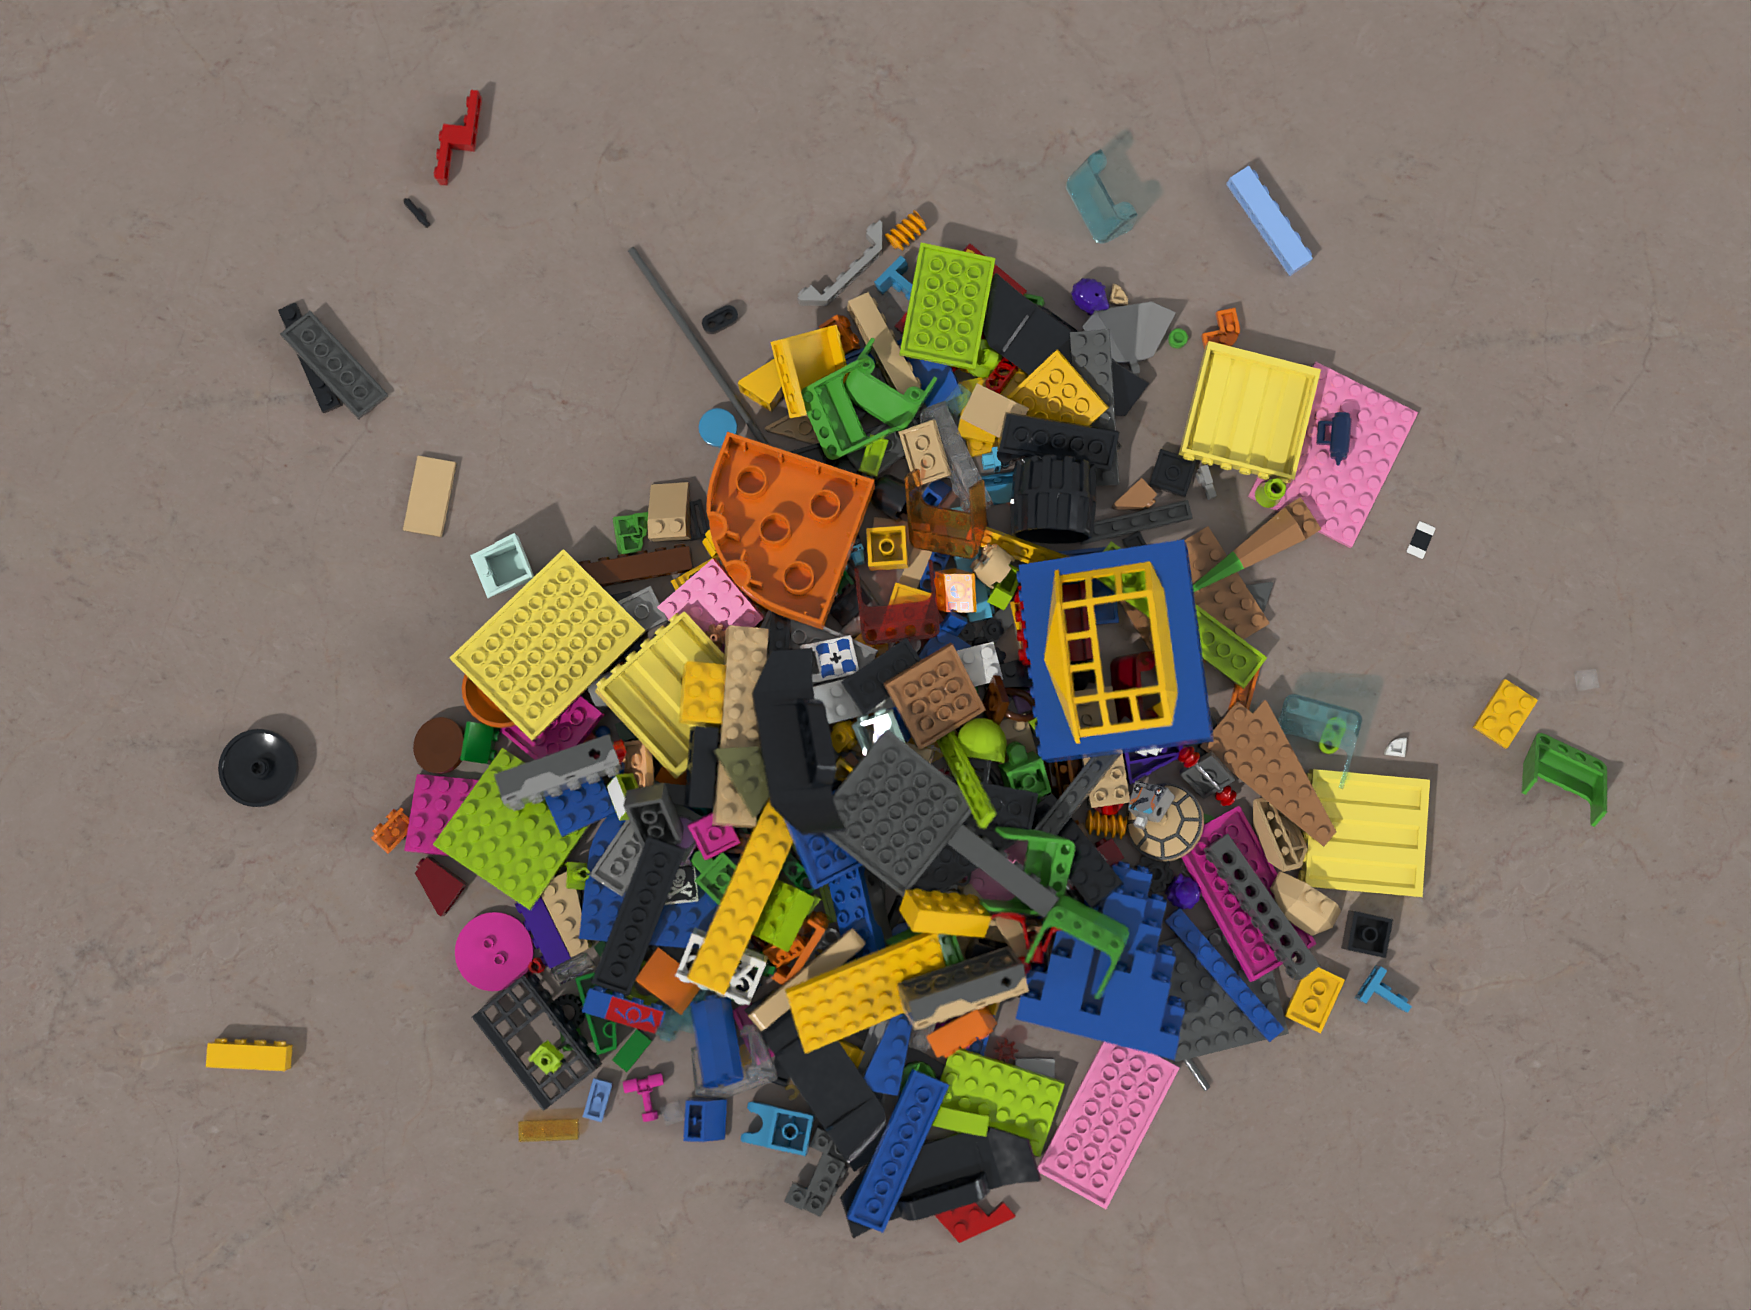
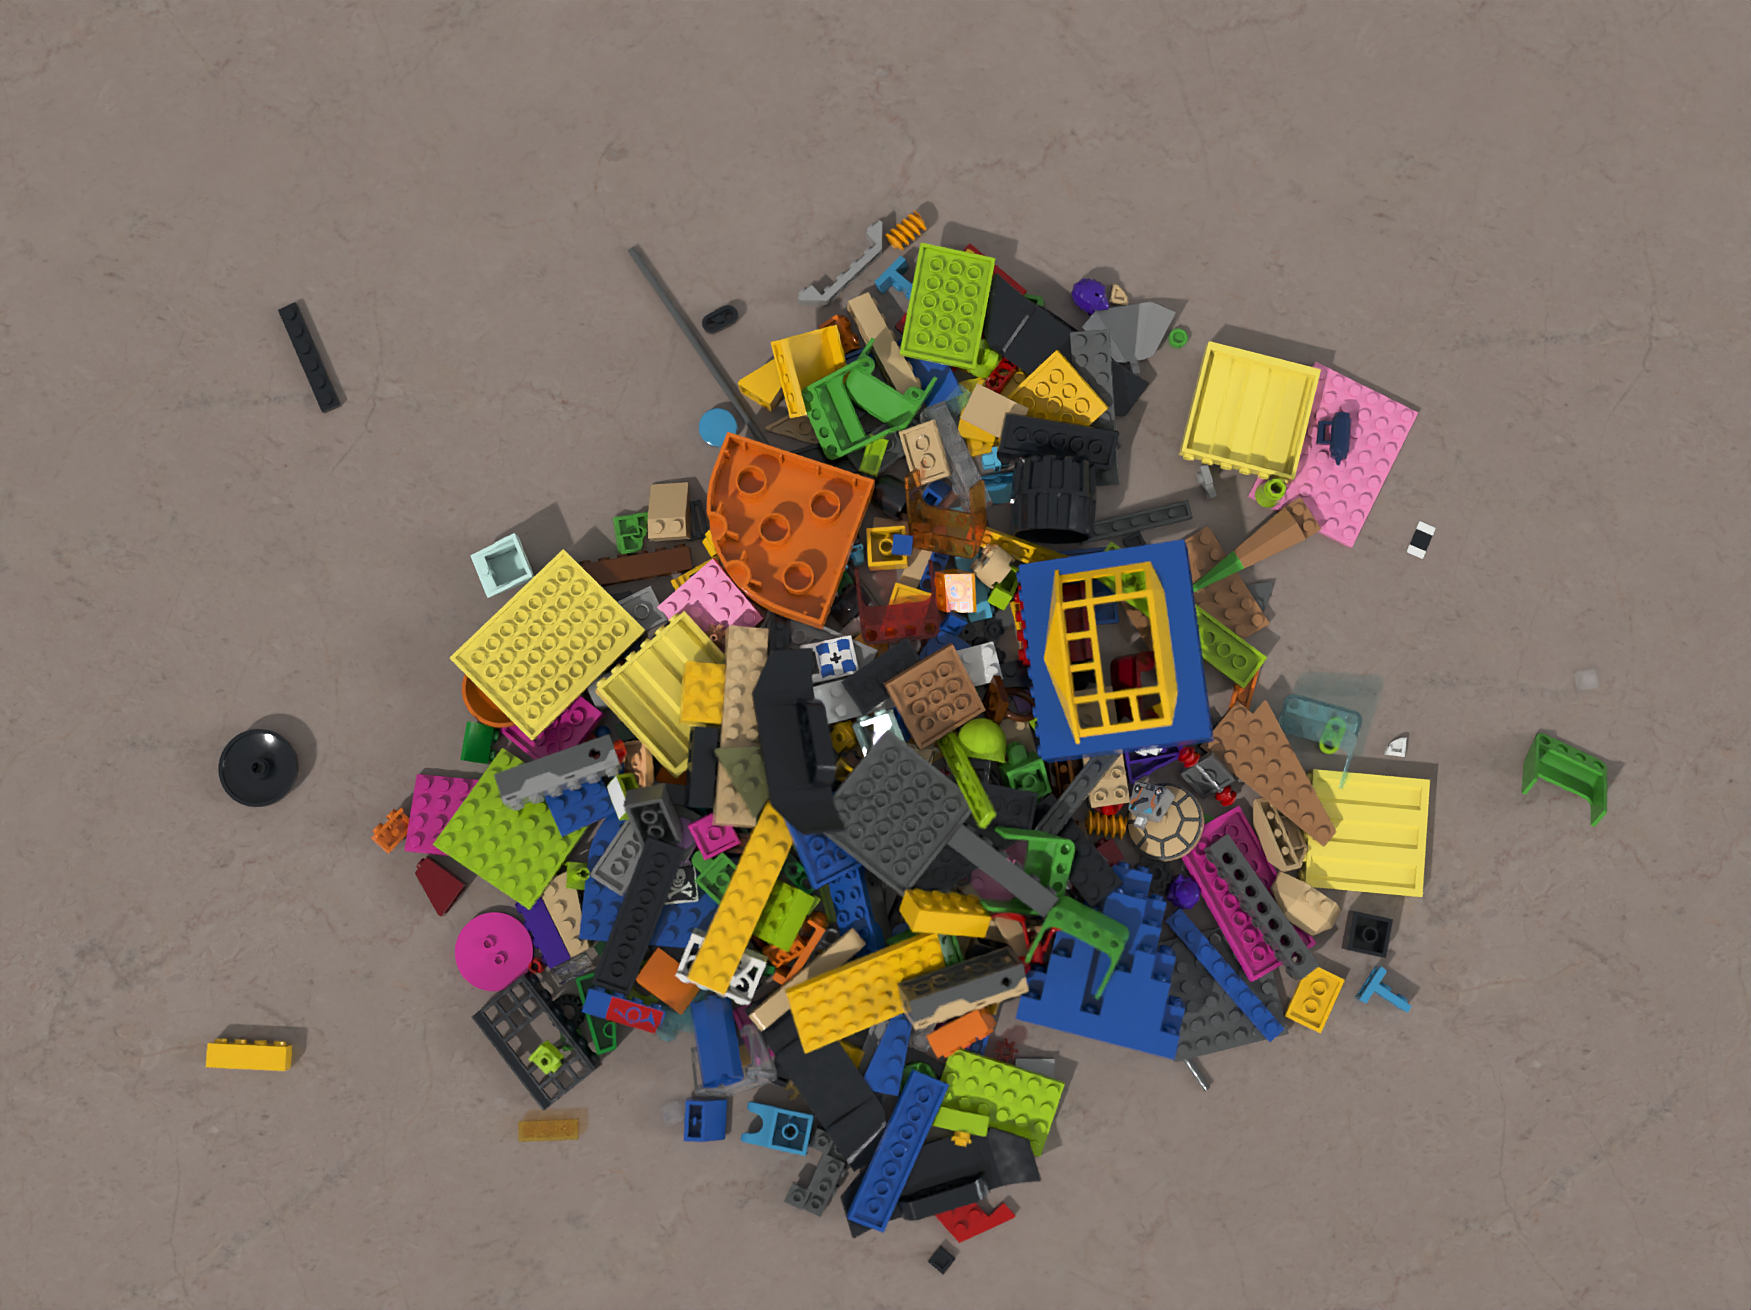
(334, 365): dark grey tile -> none
(417, 212): black piece -> none
(429, 496): tan tile -> none
(439, 745): reddish brown piece -> none
(458, 137): red bracket -> none
(597, 1099): medium blue plate -> none
(632, 1050): green tile -> none
(643, 1087): dark pink bar -> none
(902, 545): none -> blue tile
(941, 1259): none -> black tile
(961, 1138): none -> yellow plate
(1094, 203): clear light blue windscreen -> none
(1107, 1121): bright pink plate -> none
(1136, 498): medium nougat slope -> none
(1172, 473): black plate -> none
(1228, 328): orange plate -> none
(1269, 220): light blue brick -> none
(1505, 713): yellow plate -> none

